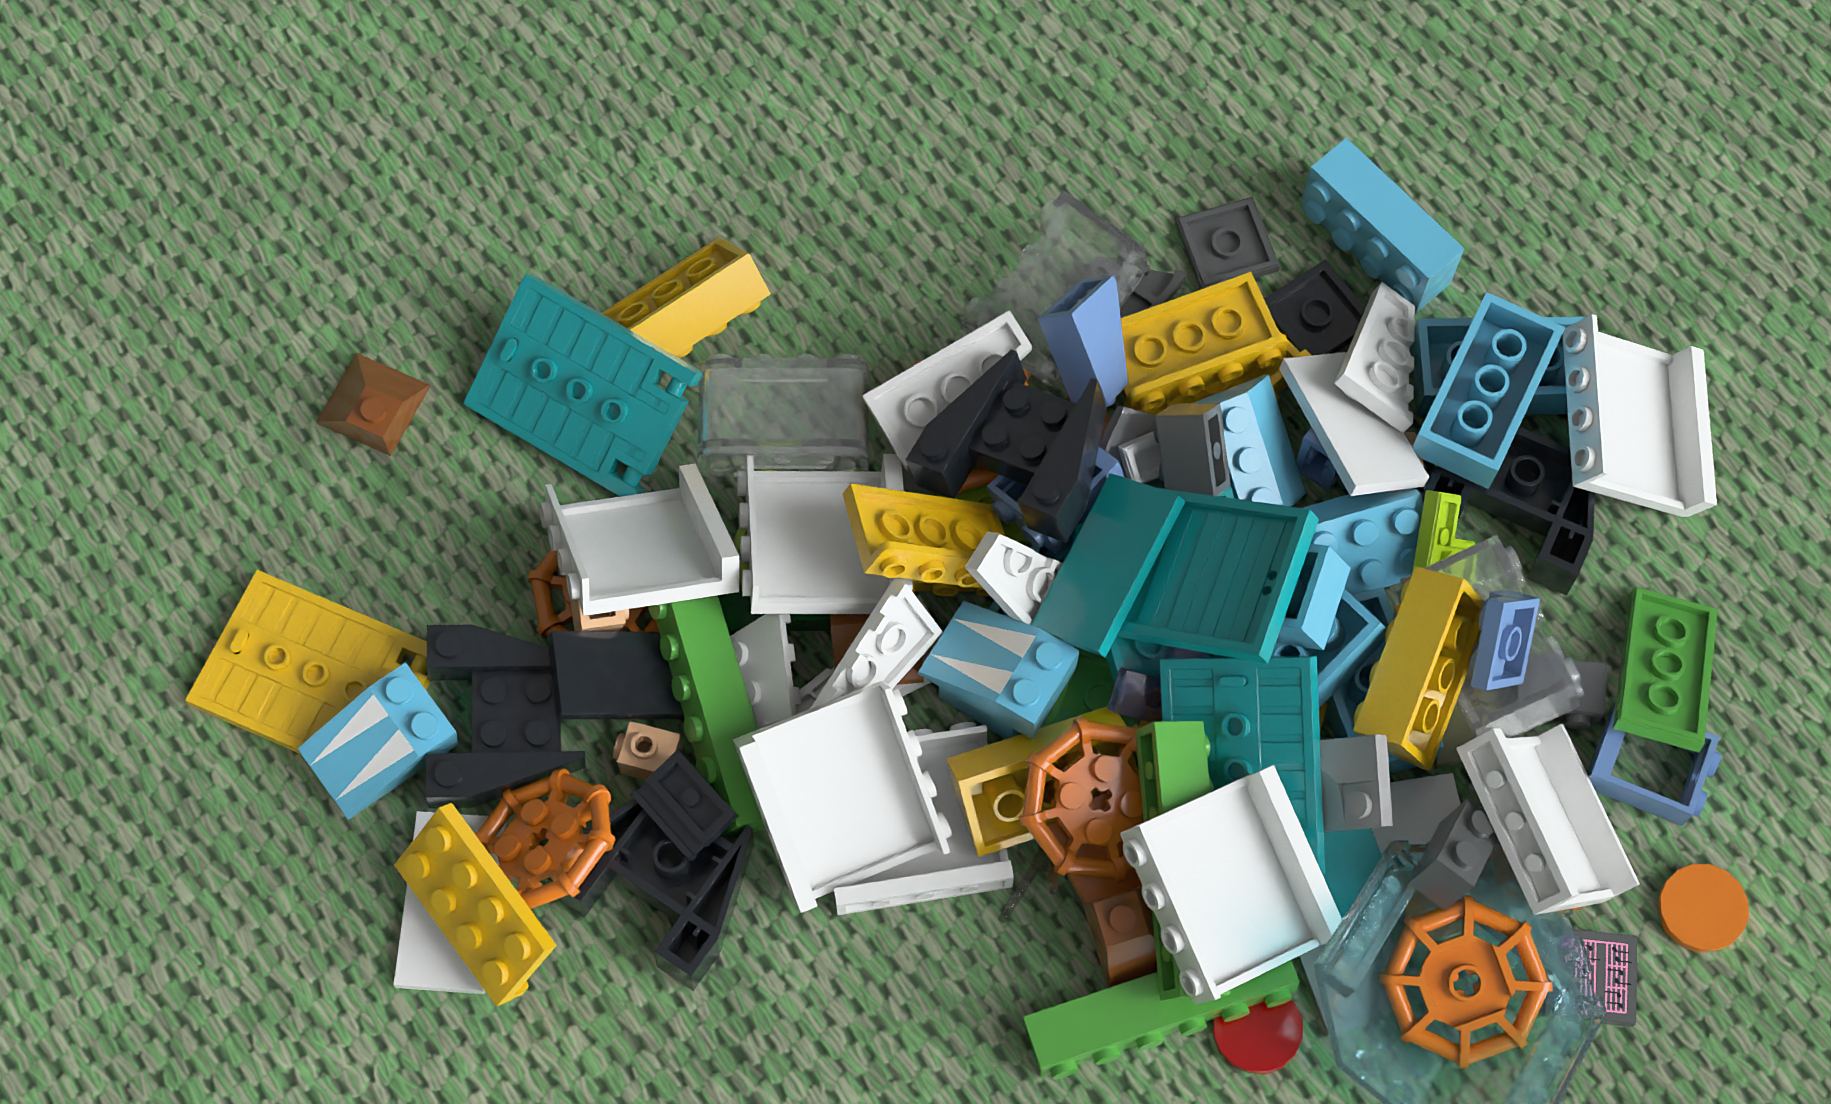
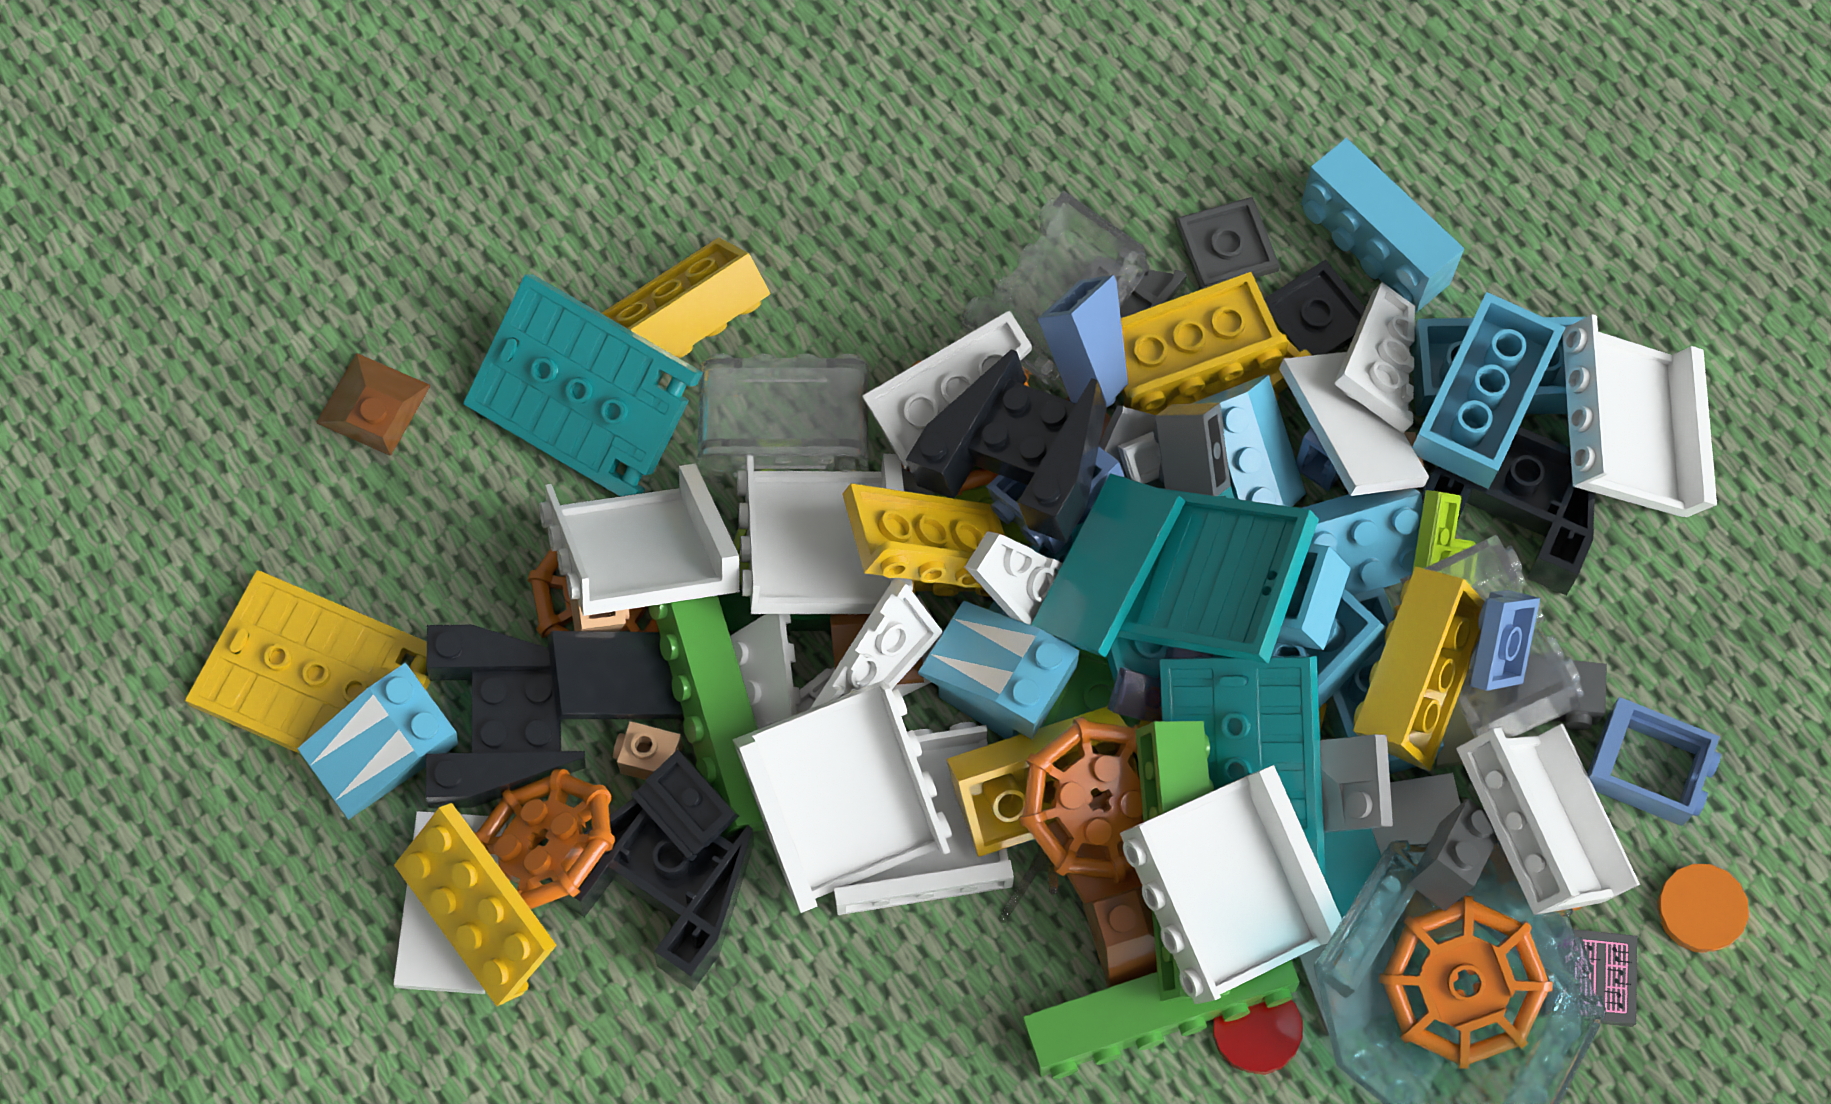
(1666, 669): bright green tile -> none

